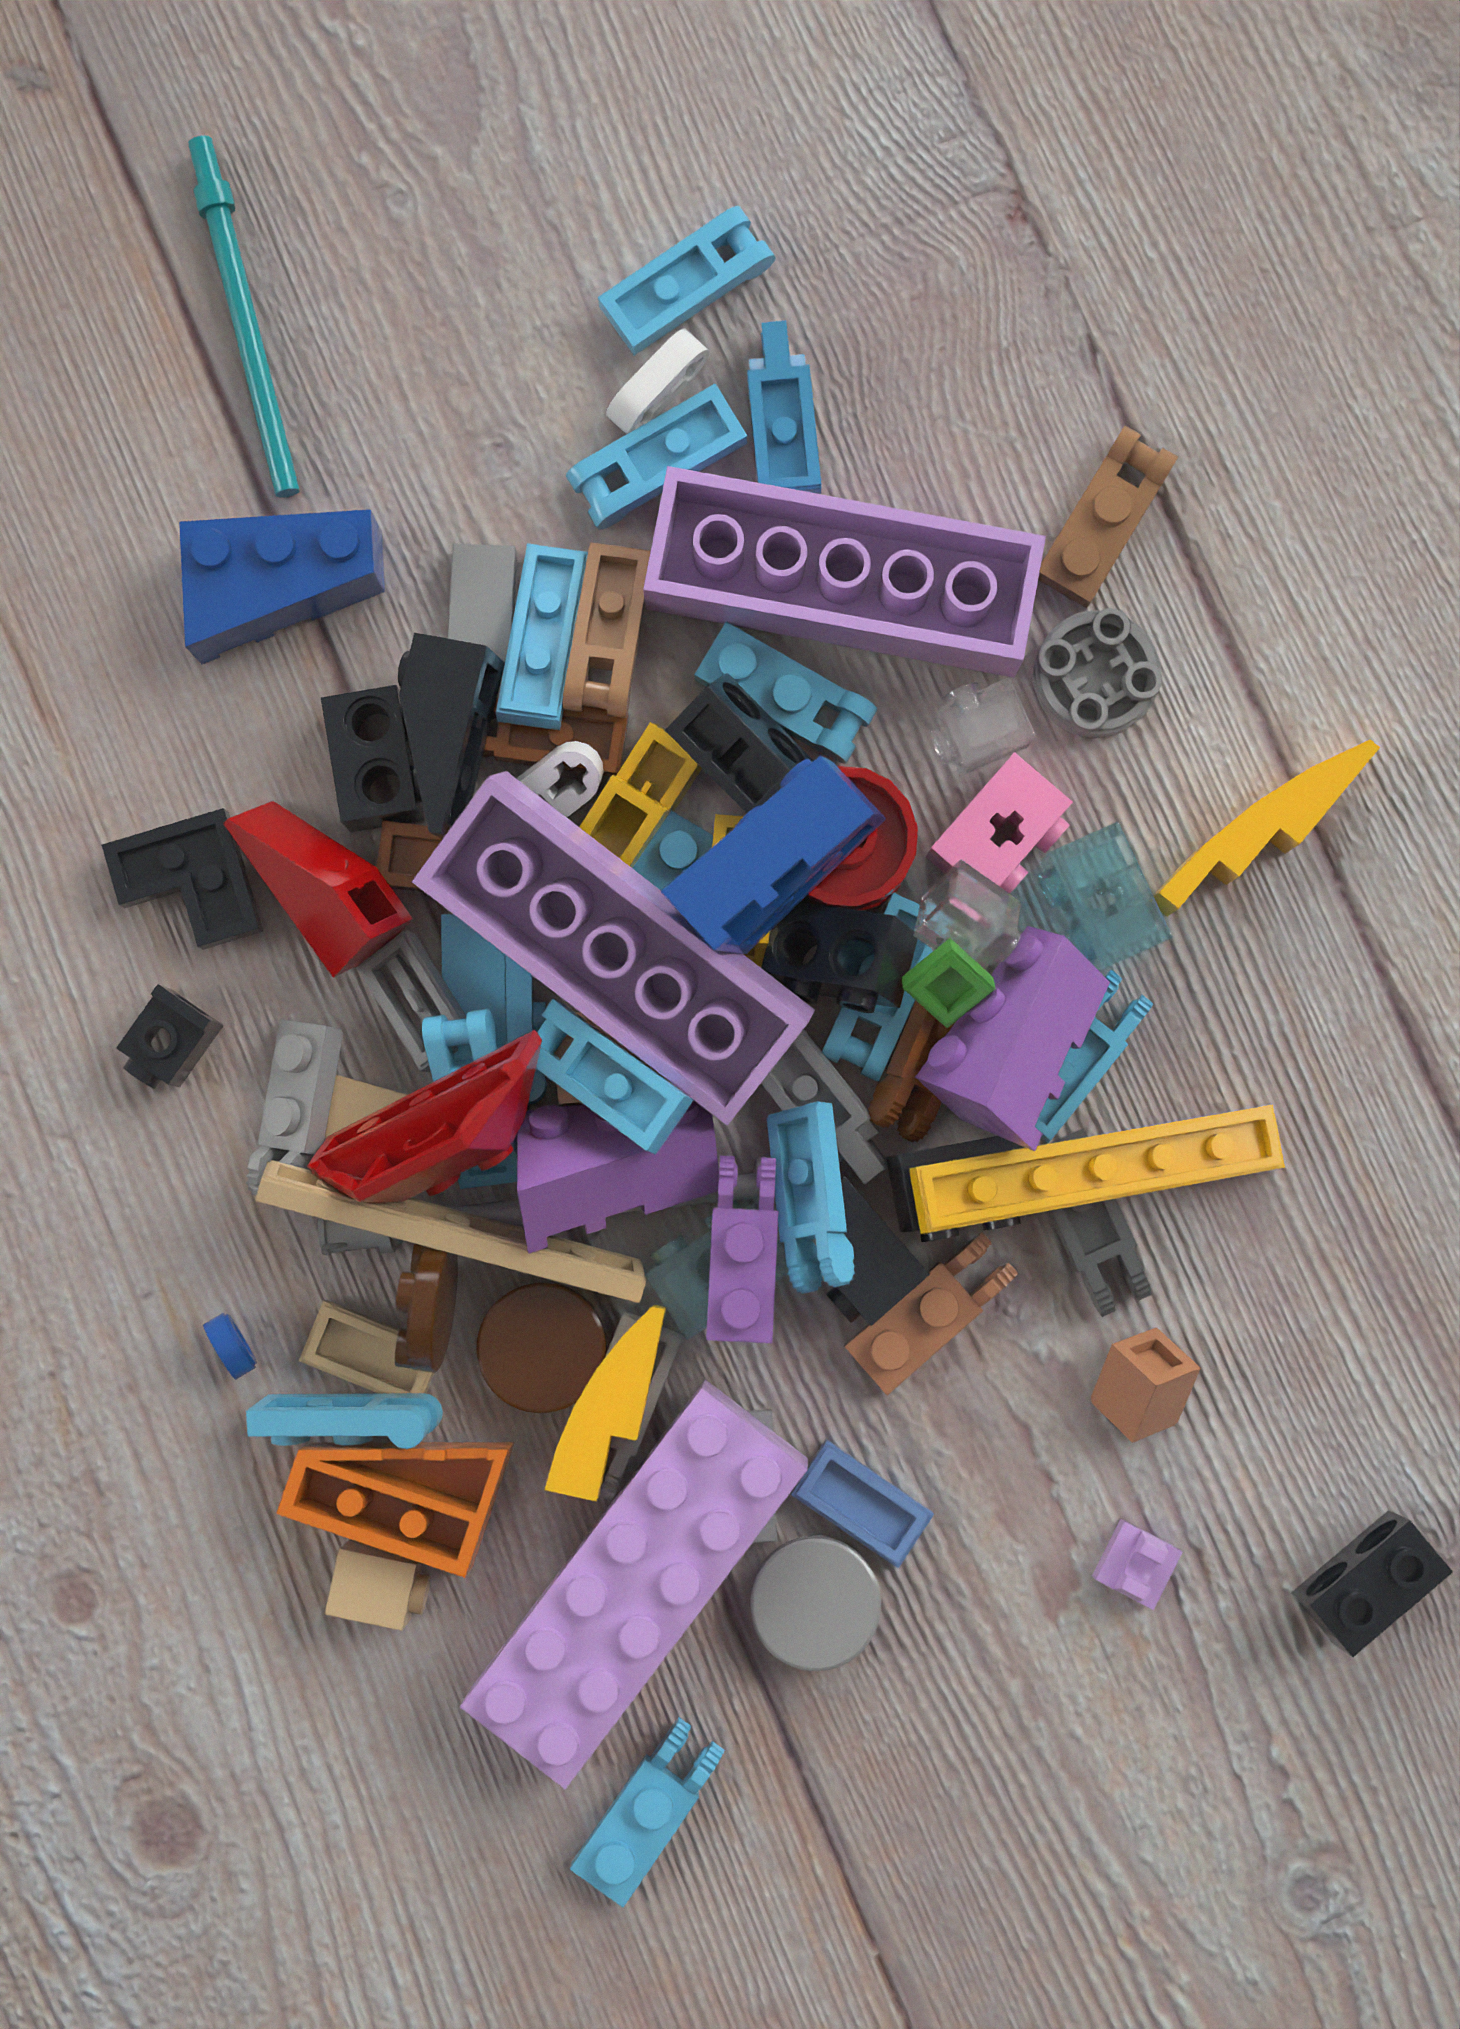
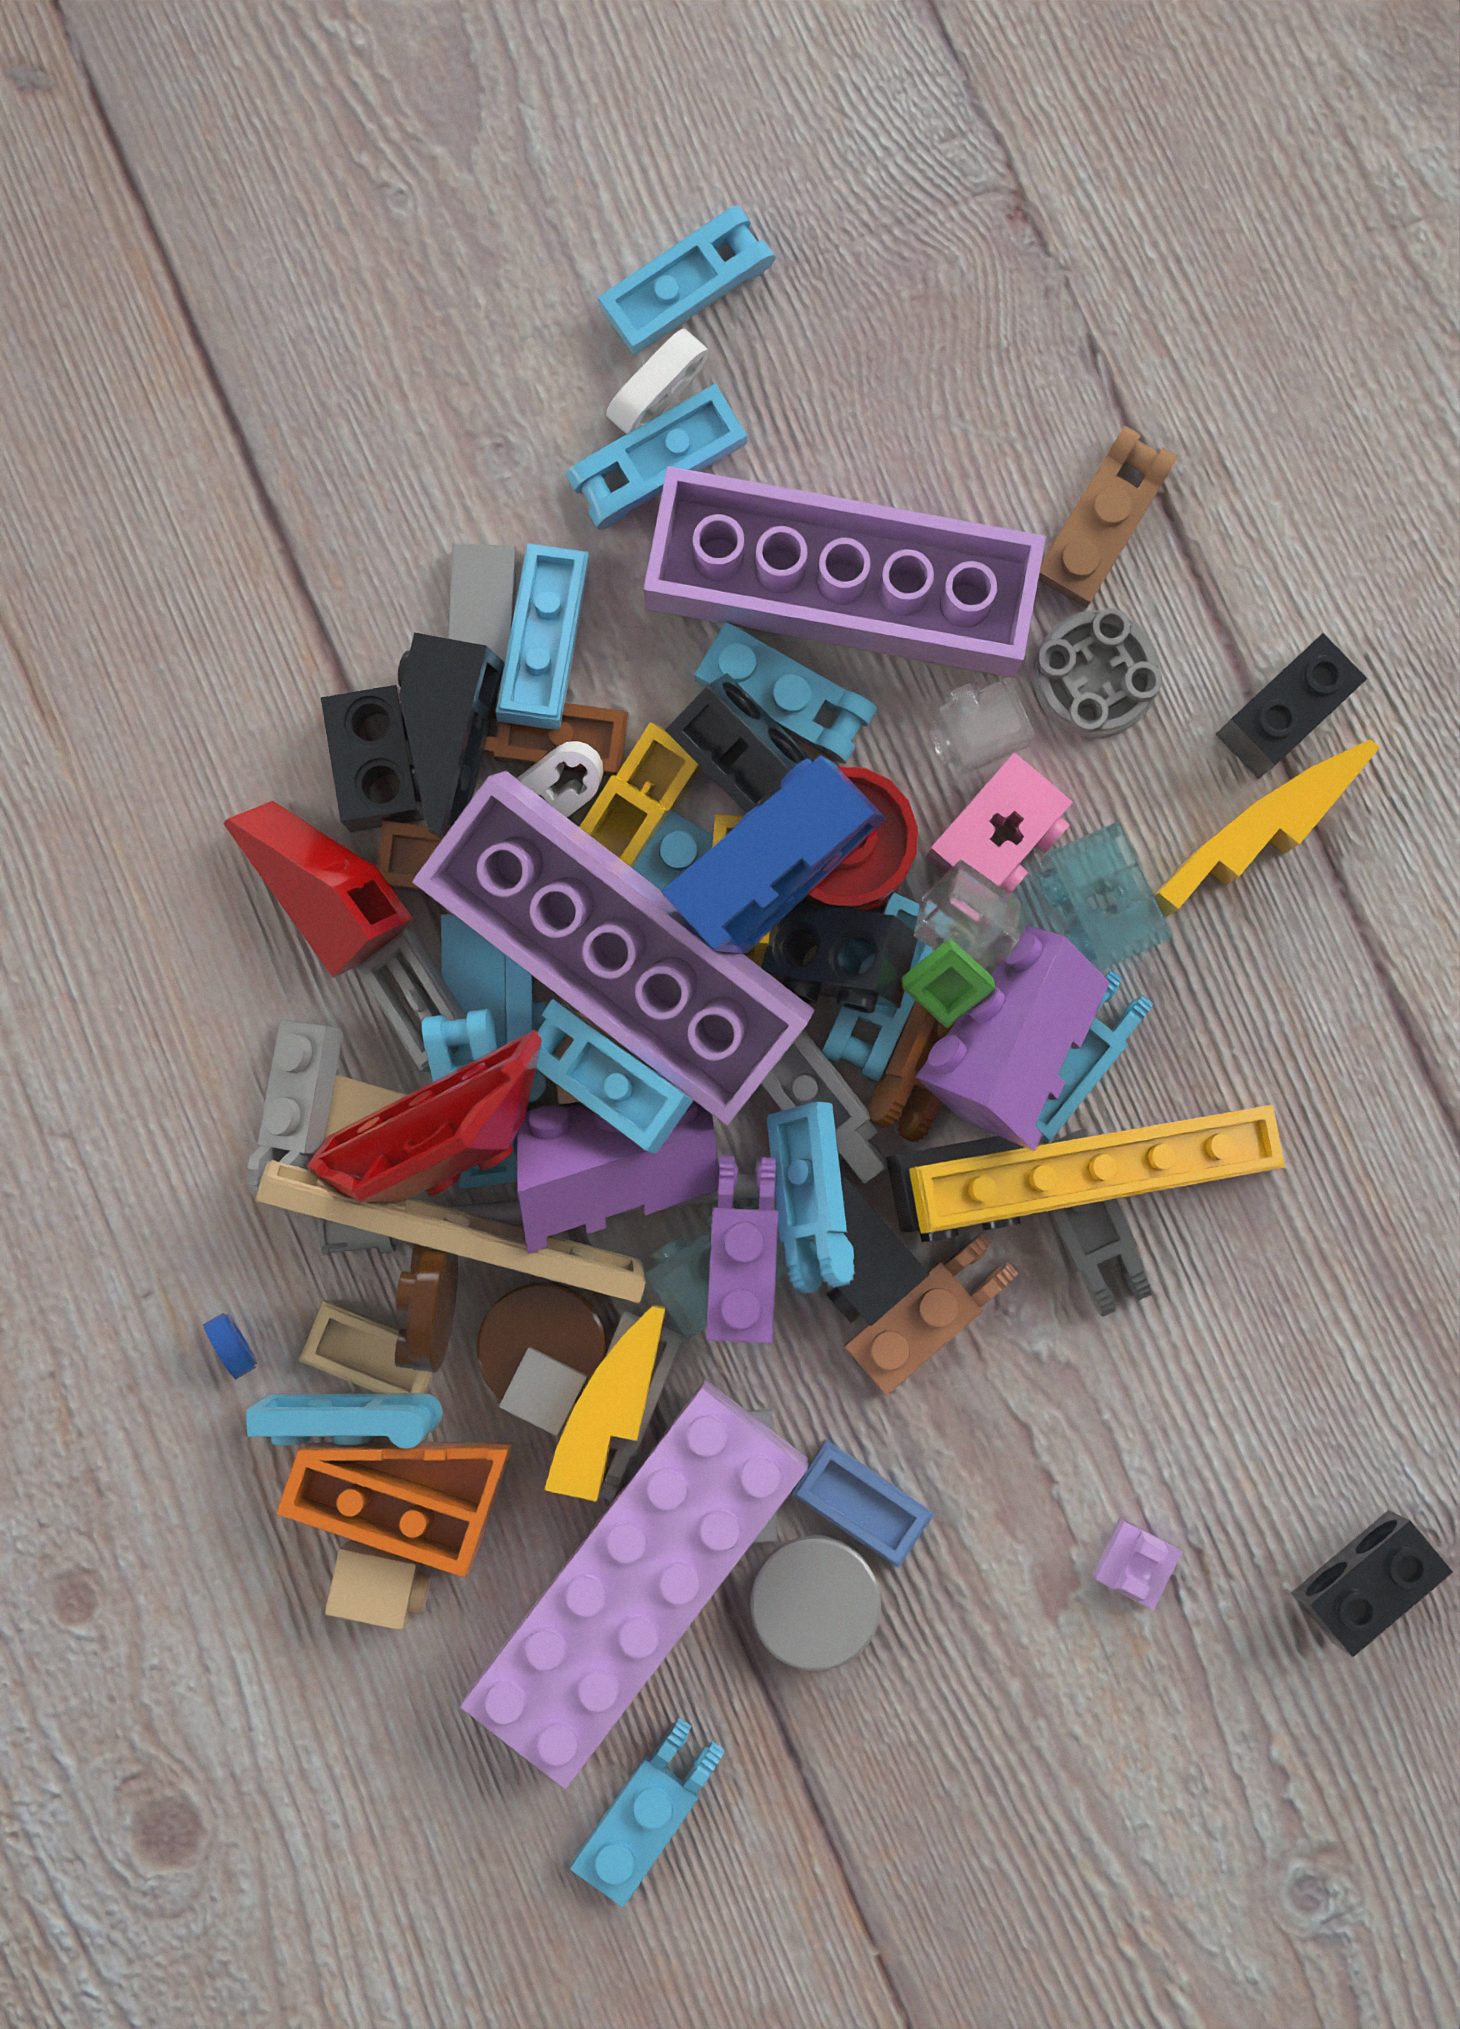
(190, 1036): black brick -> none
(193, 859): black plate -> none
(216, 205): teal bar -> none
(272, 572): blue wedge -> none
(543, 1391): none -> light grey tile
(607, 628): medium nougat plate -> none
(783, 414): dark azure hinge -> none
(1144, 1384): nougat panel -> none
(1291, 706): none -> black brick

